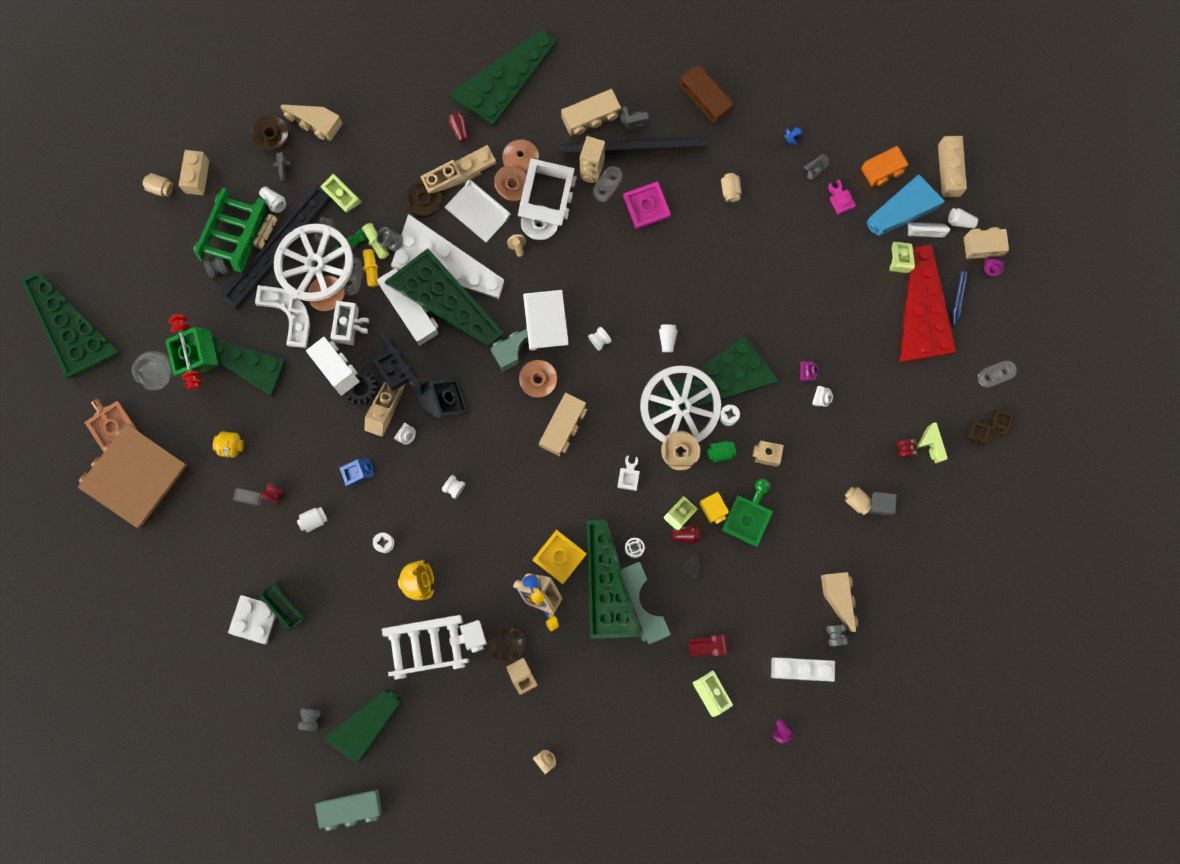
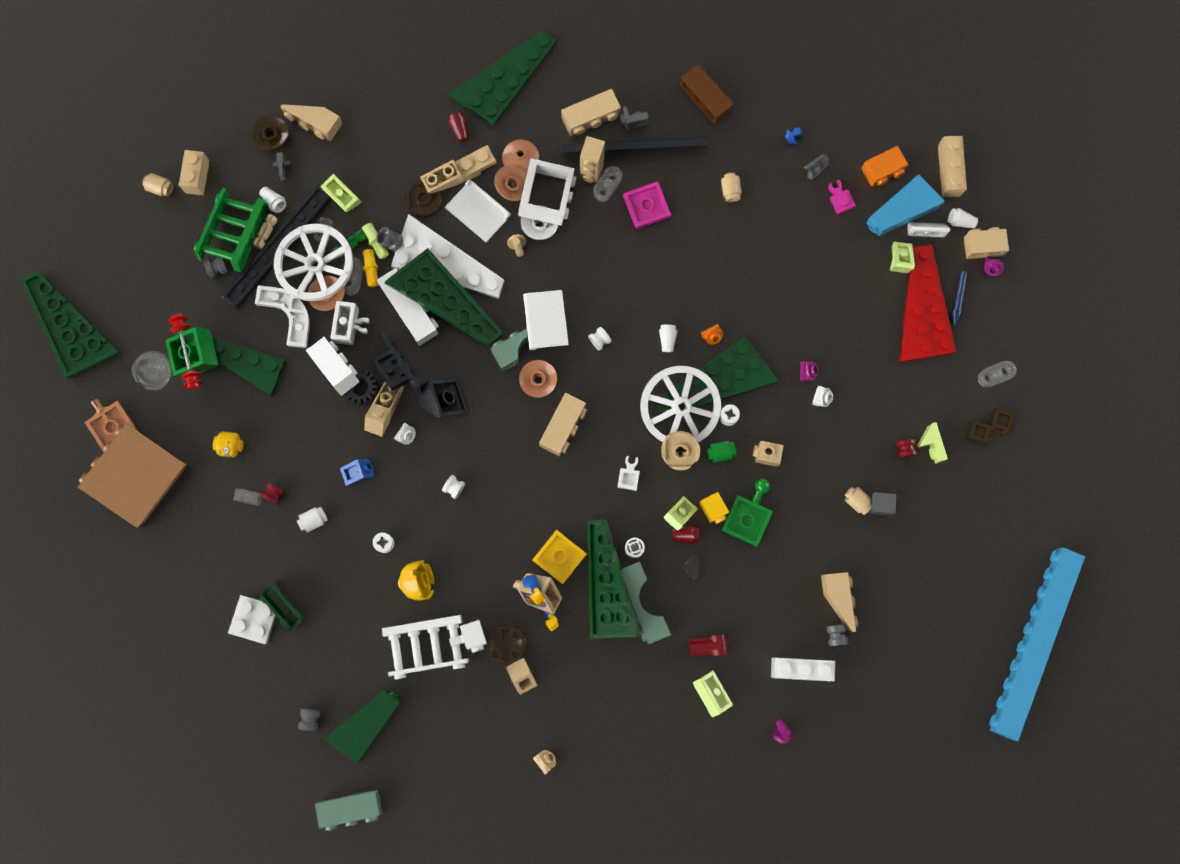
(712, 335): none -> orange plate
(1036, 644): none -> dark azure brick

